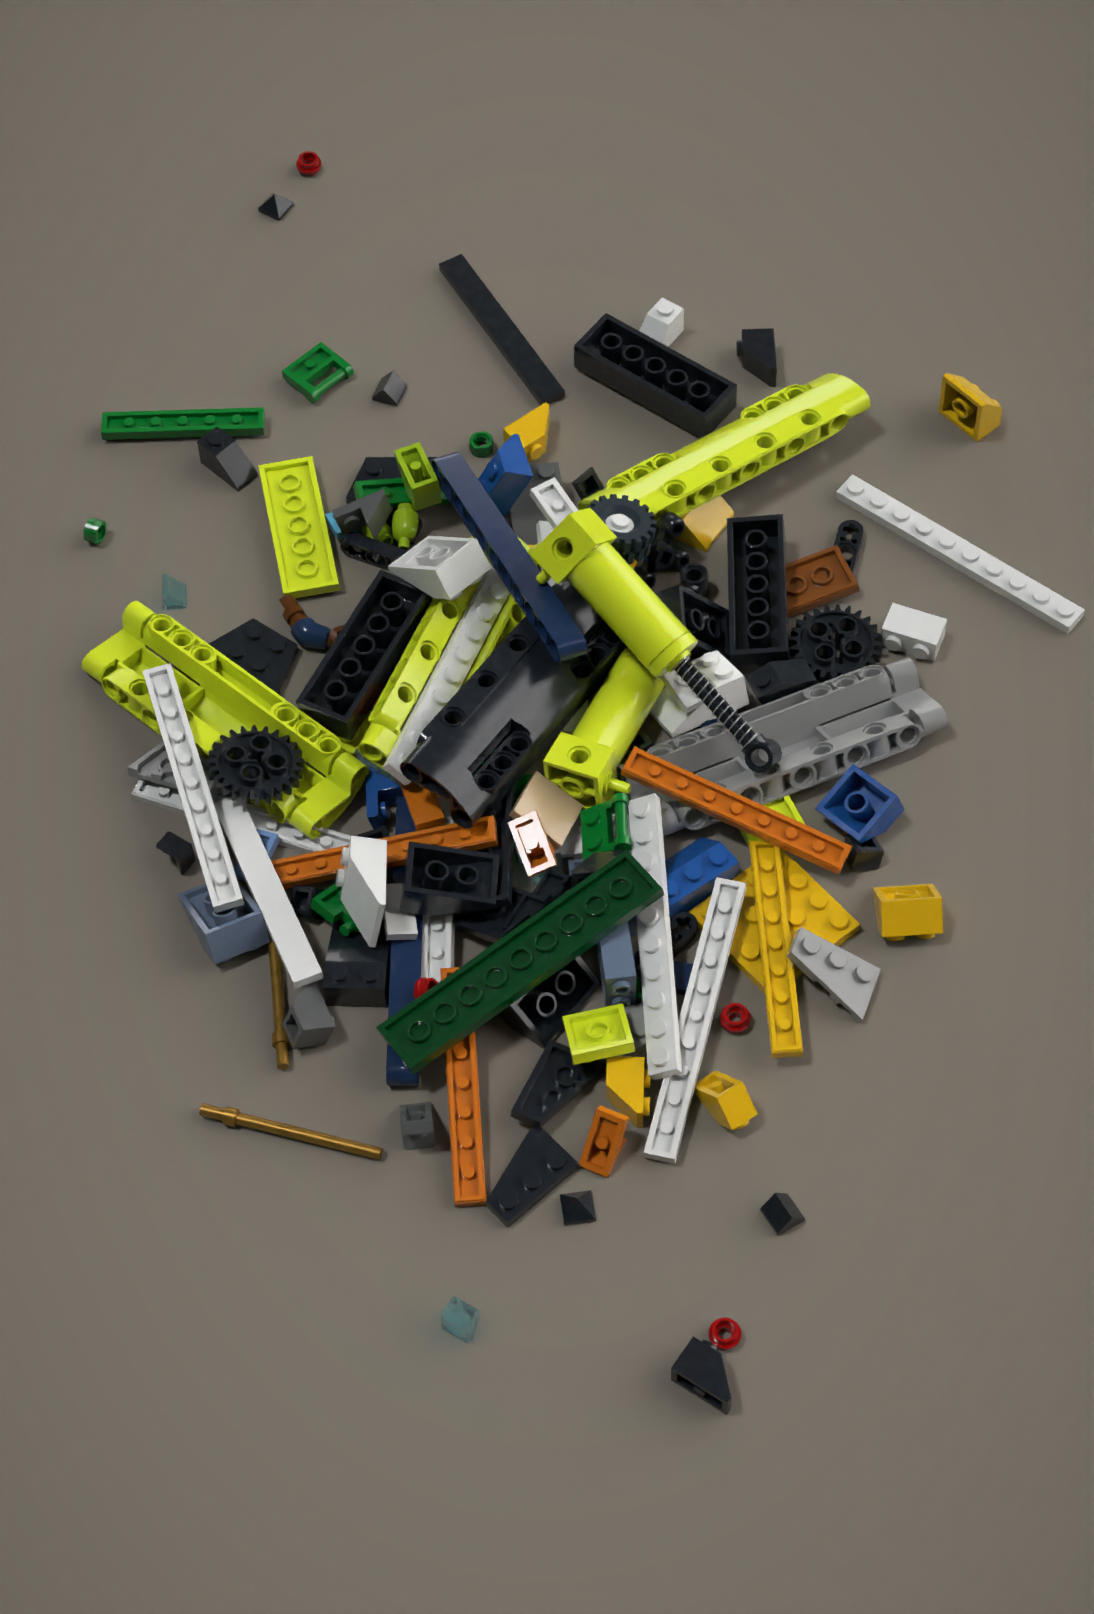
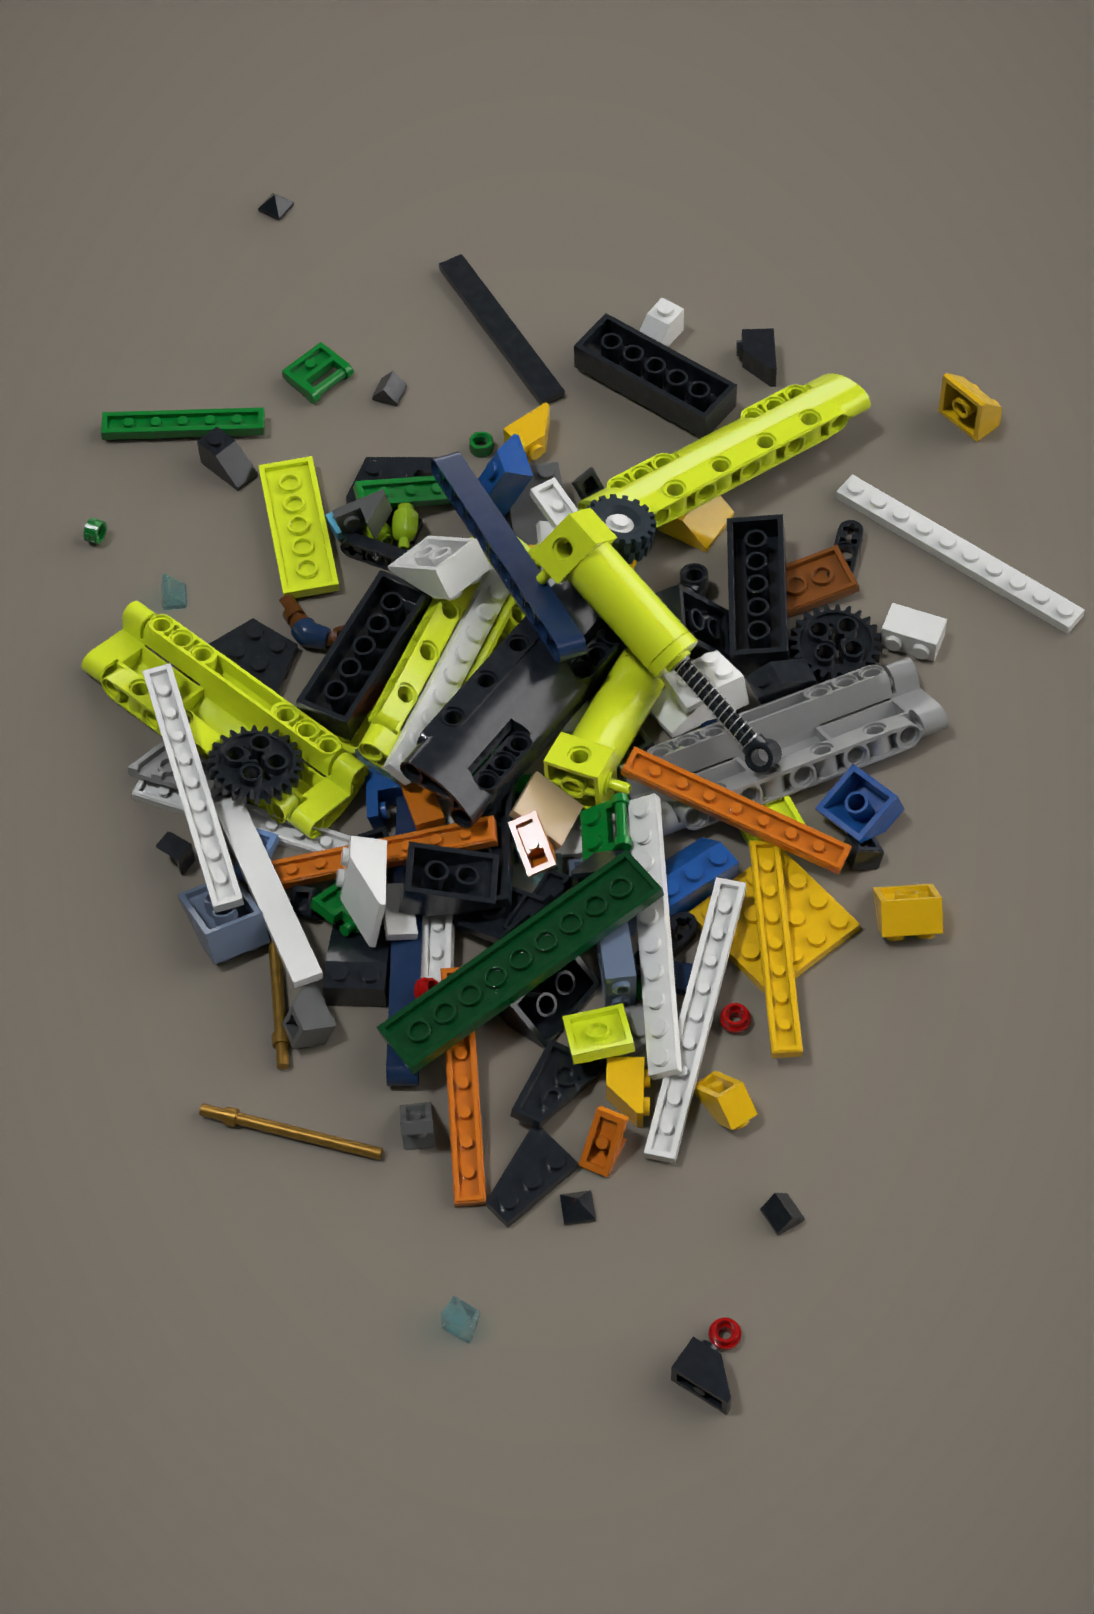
(308, 163): red plate -> none
(418, 476): lime slope -> none
(662, 553): black gear -> none
(837, 970): light grey wing -> none

